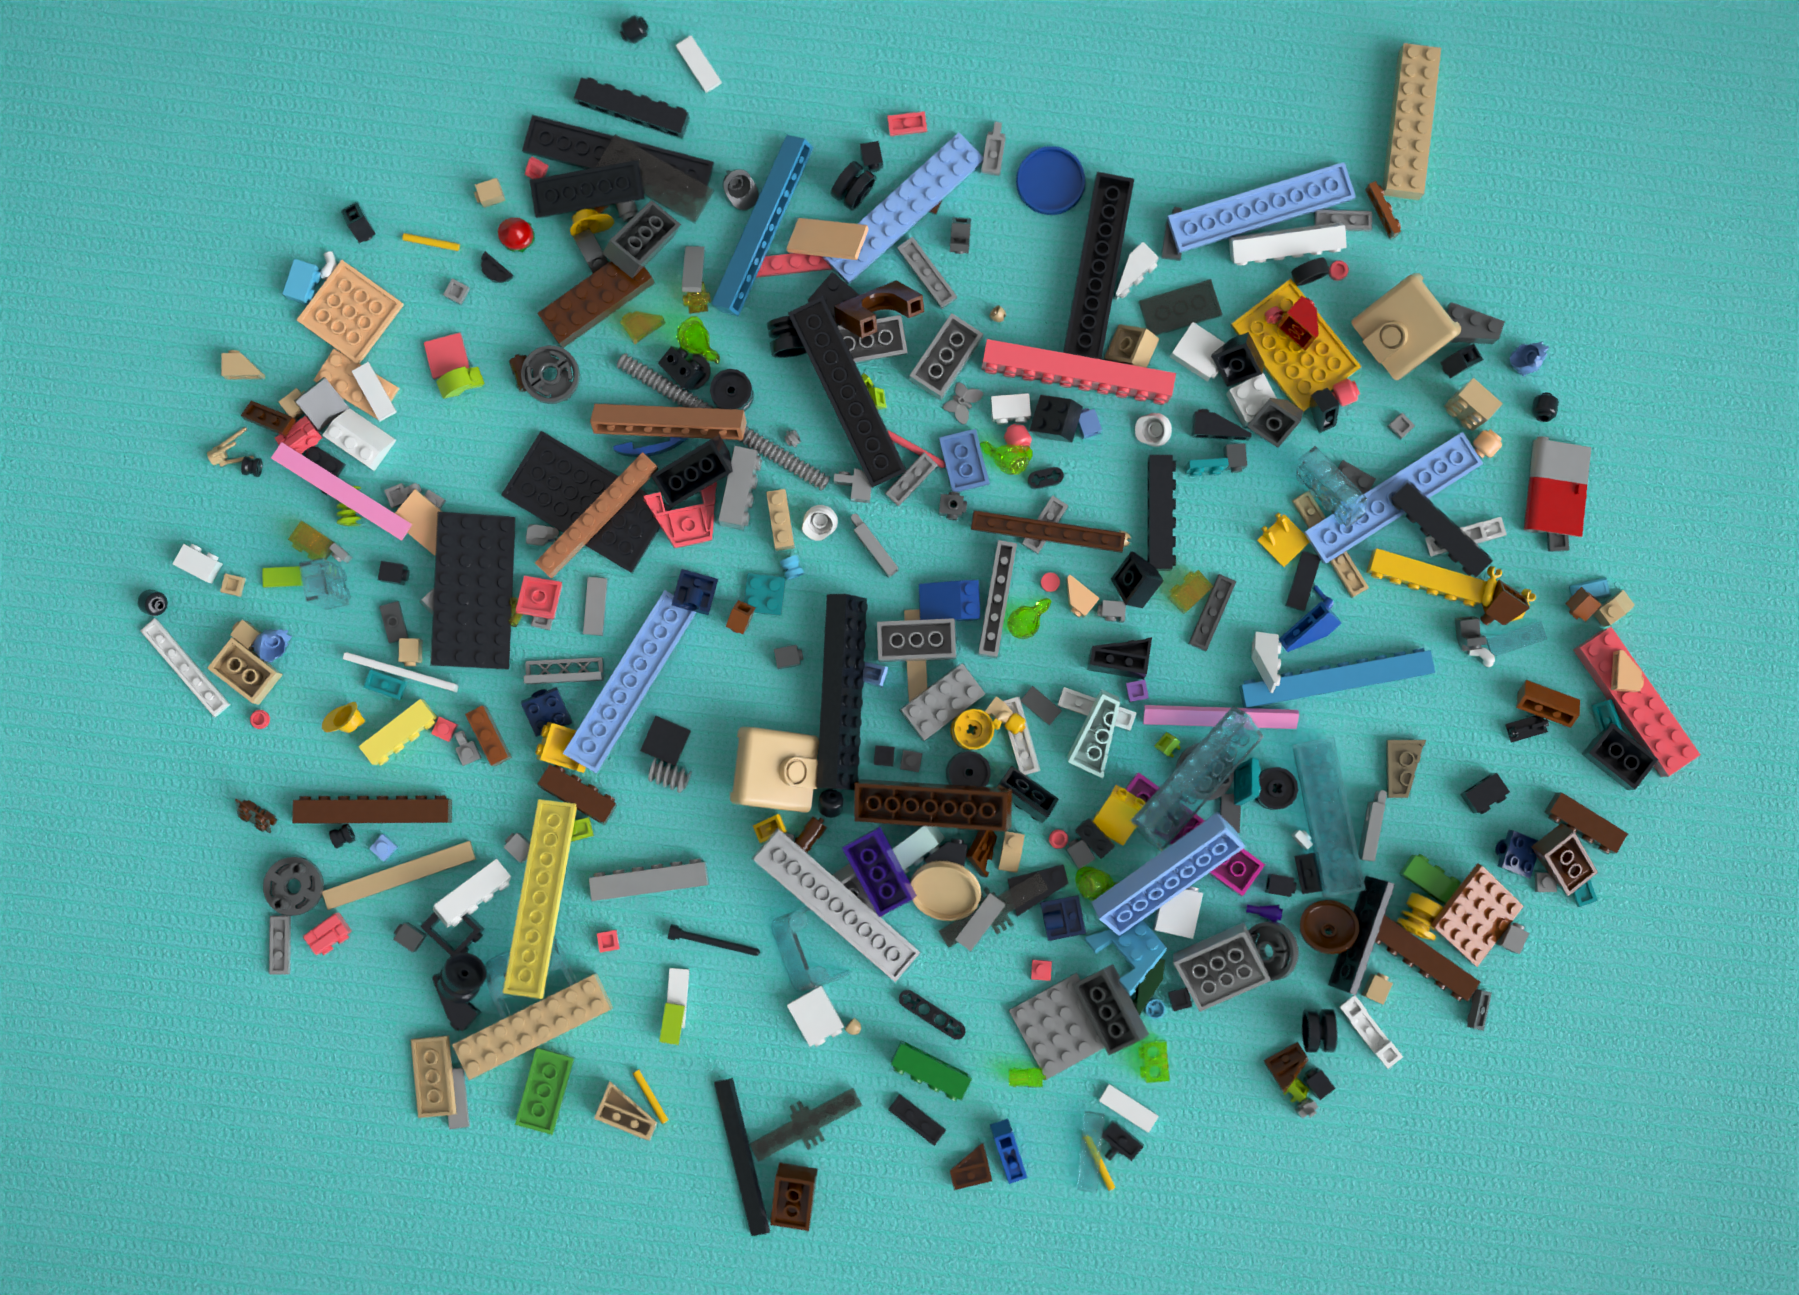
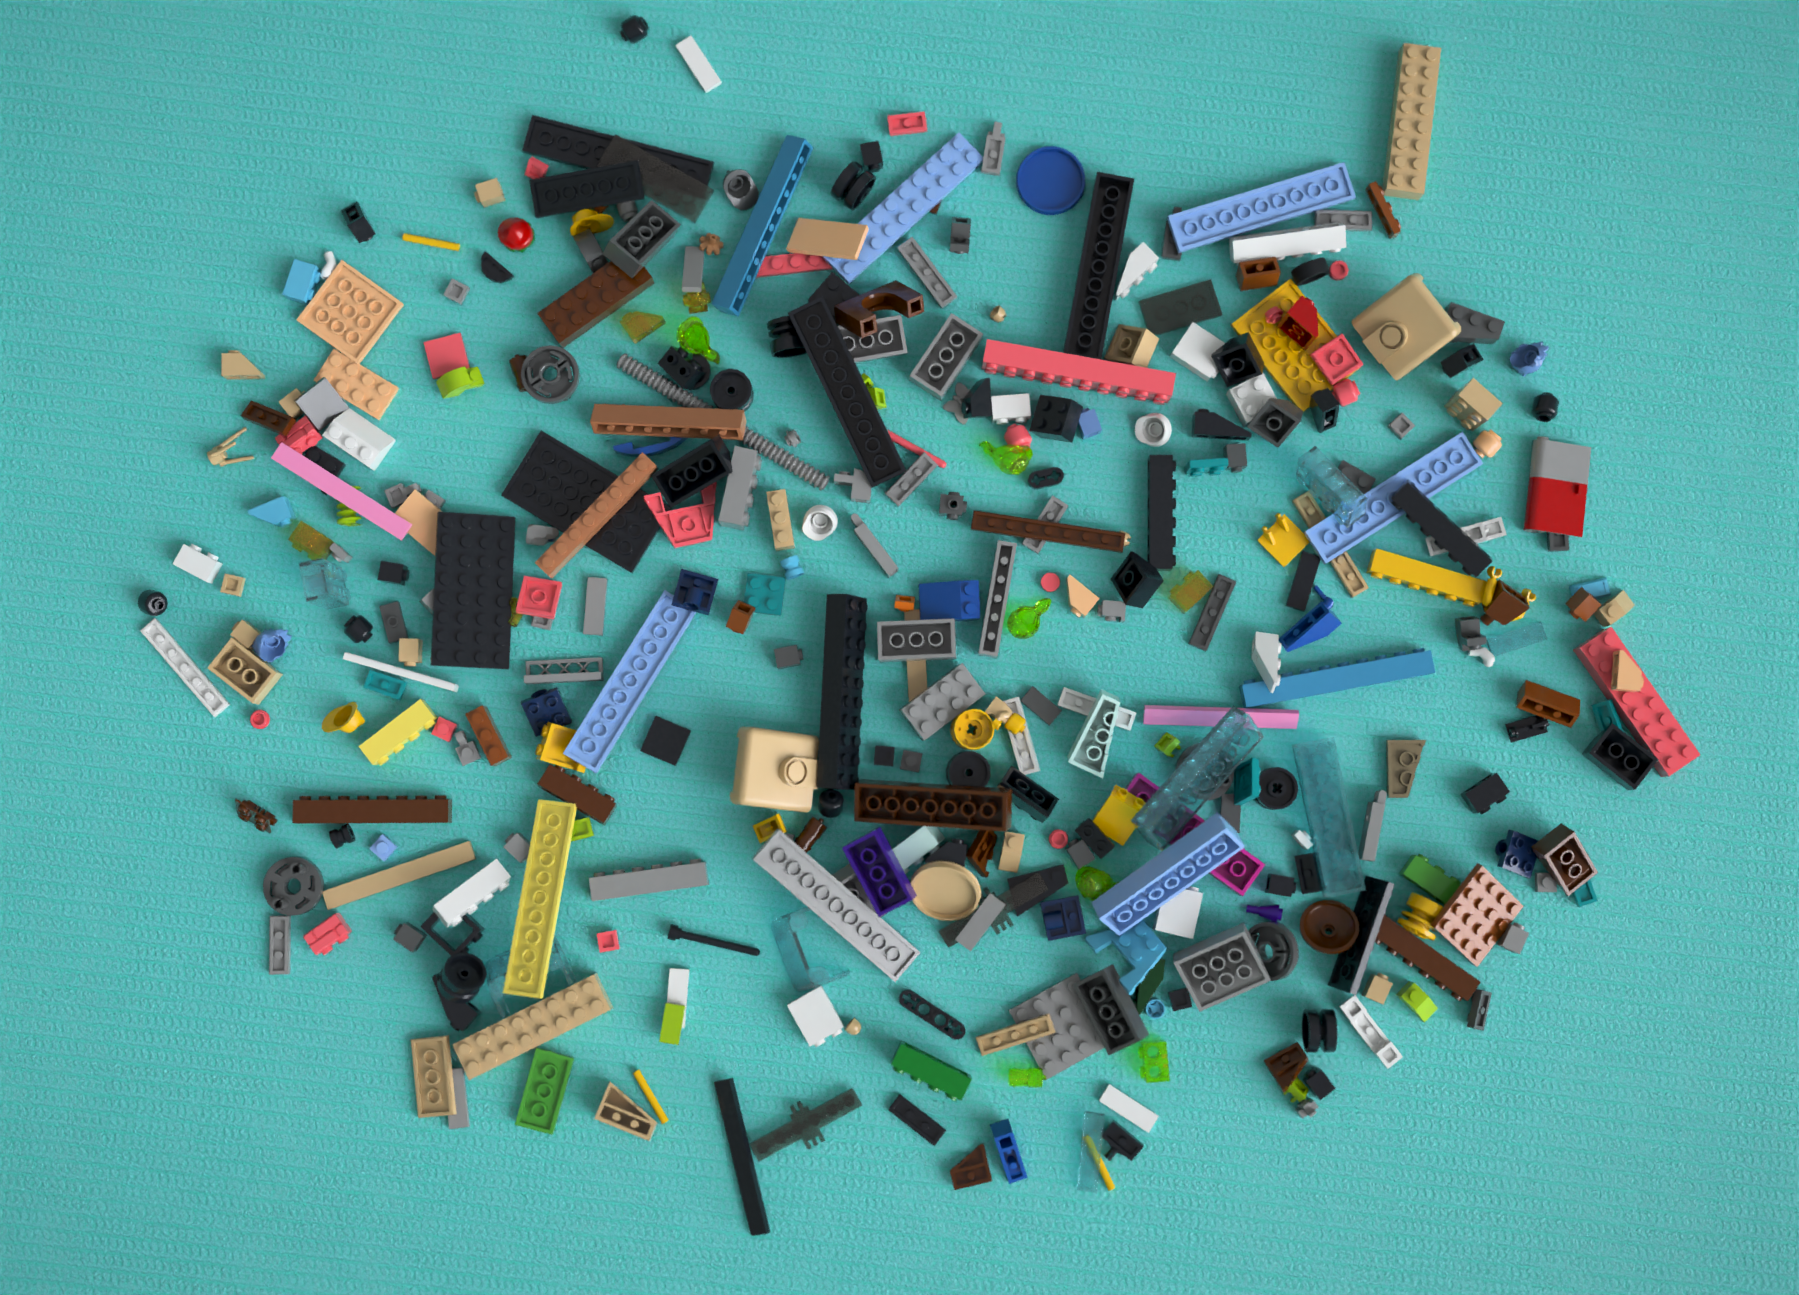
(251, 466): black wheel -> none
(275, 512): none -> medium azure slope
(282, 577): lime tile -> none
(358, 629): none -> black head
(374, 391): white tile -> none
(632, 108): black brick -> none
(668, 776): light grey piece -> none
(710, 243): none -> medium nougat plant
(793, 1196): reddish brown slope -> none
(874, 674): light blue slope -> none
(904, 603): none -> orange plate
(964, 461): medium blue plate -> none
(978, 401): none -> black slope
(1015, 1034): none -> tan tile
(1041, 970): coral plate -> none
(1121, 659): black wedge -> none
(1137, 690): medium lavender plate -> none
(1258, 273): none -> dark orange brick
(1336, 359): none -> coral tile
(1417, 1000): none -> lime slope
(1586, 823): reddish brown brick -> none

